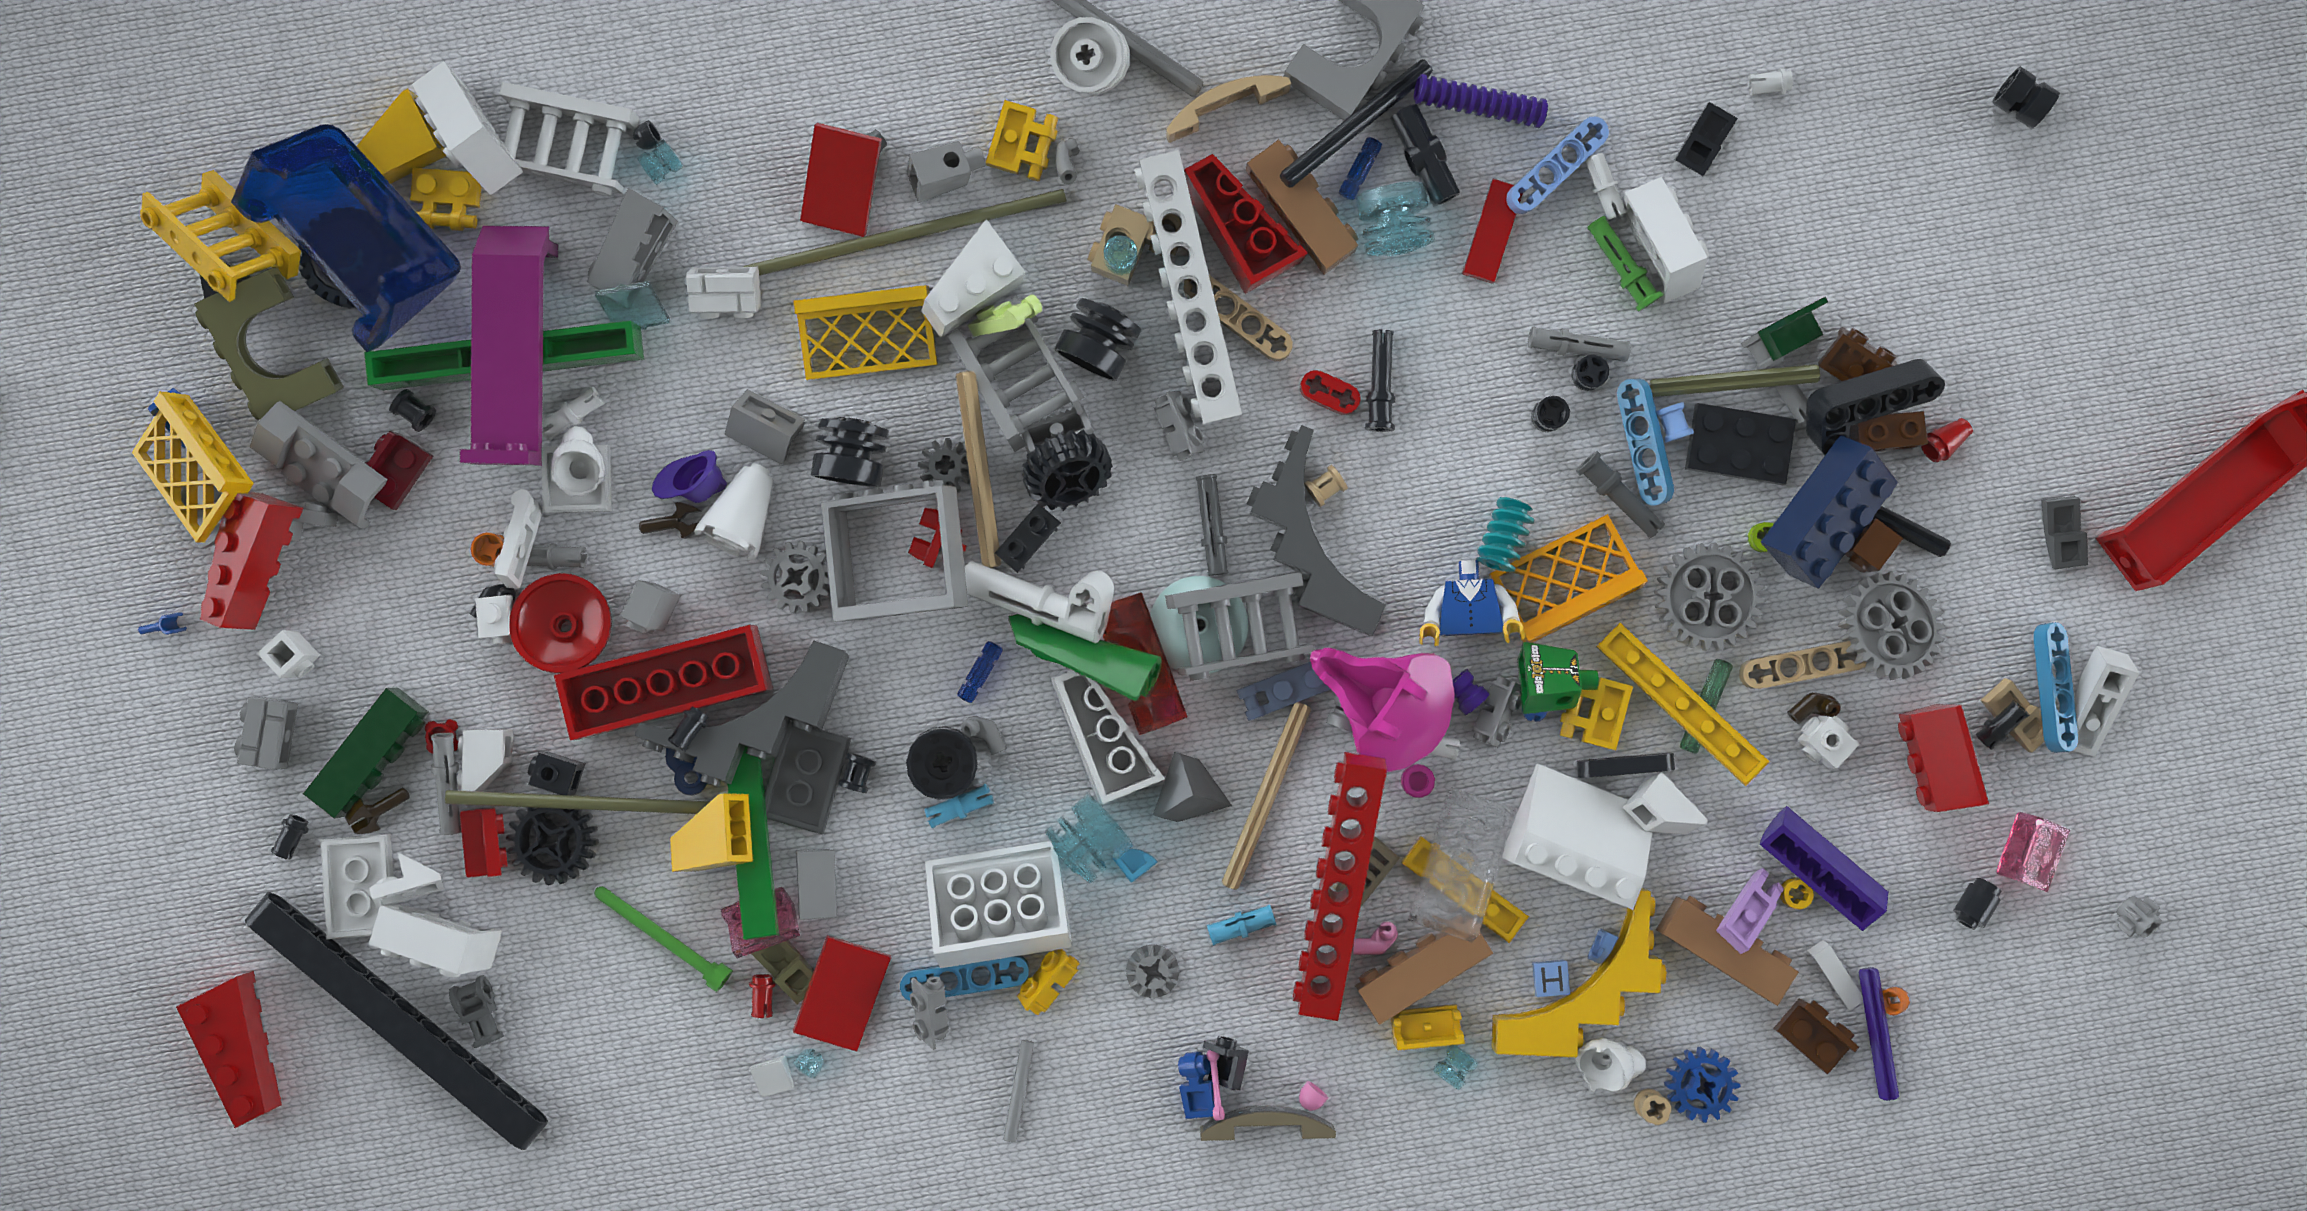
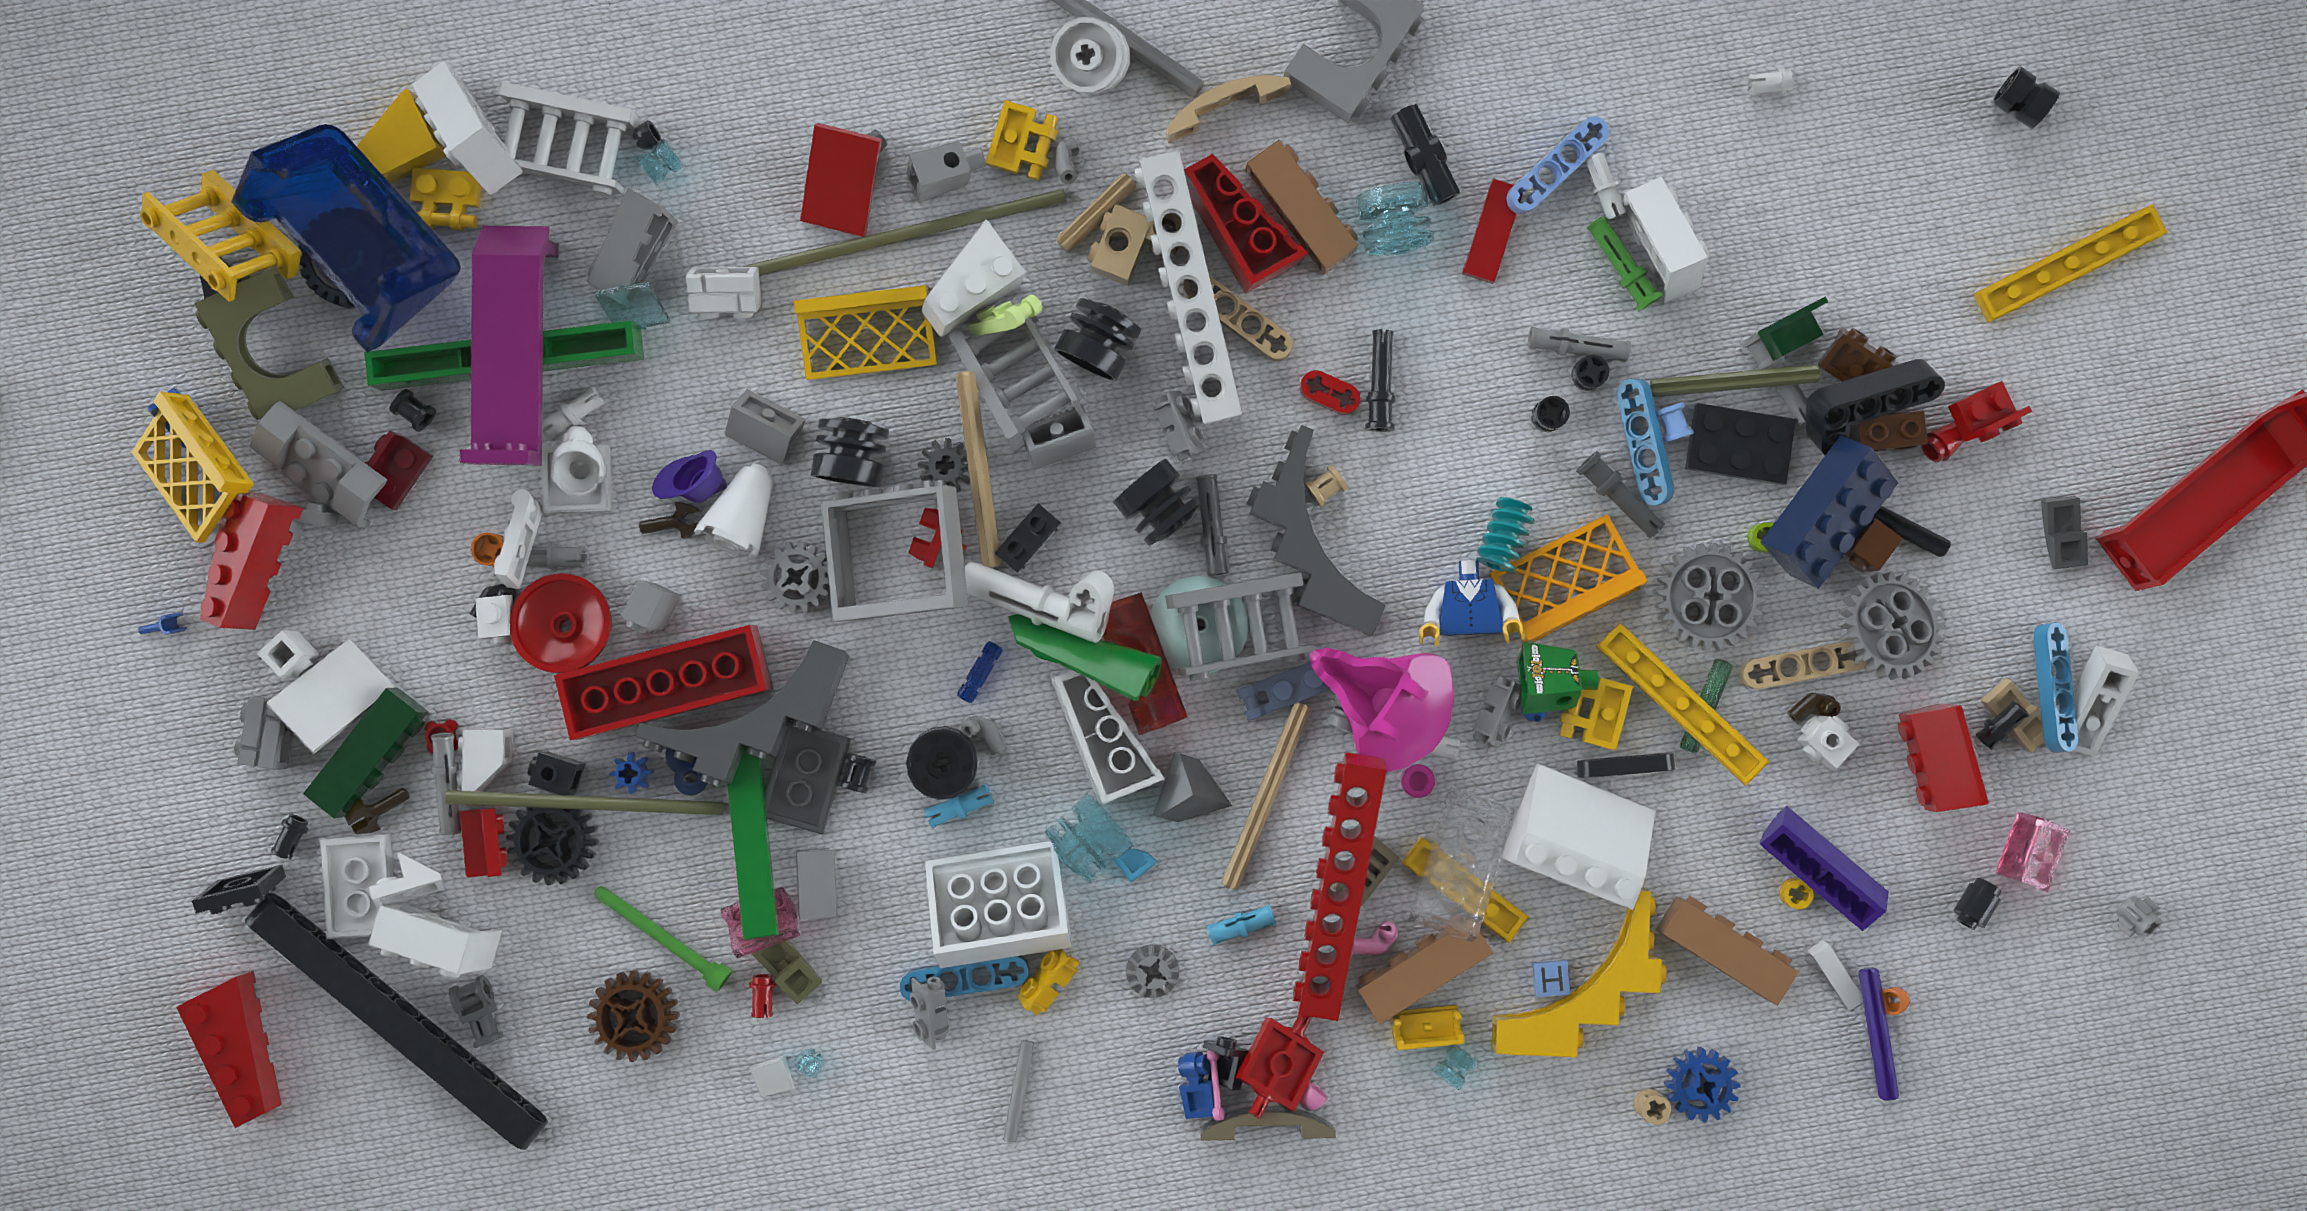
(243, 888): none -> black plate
(330, 696): none -> white tile
(624, 780): none -> blue gear
(644, 1022): none -> reddish brown gear
(688, 728): black pin -> none
(714, 836): yellow slope -> none
(841, 993): red tile -> none
(1067, 470): black gear -> none
(1095, 212): none -> tan axle
(1120, 261): clear light blue wheel -> none
(1157, 502): none -> black wheel
(1279, 1065): none -> red plate
(1354, 124): black axle -> none
(1360, 168): clear blue axle -> none
(1468, 695): dark purple wheel -> none
(1480, 101): dark purple piece -> none
(1602, 946): medium blue tile -> none
(1612, 1072): white piece -> none
(1663, 808): white slope -> none
(1705, 138): black slope -> none
(1750, 912): lavender hinge -> none
(1814, 1035): reddish brown bracket -> none
(1986, 412): none -> red bracket
(2070, 263): none -> yellow tile

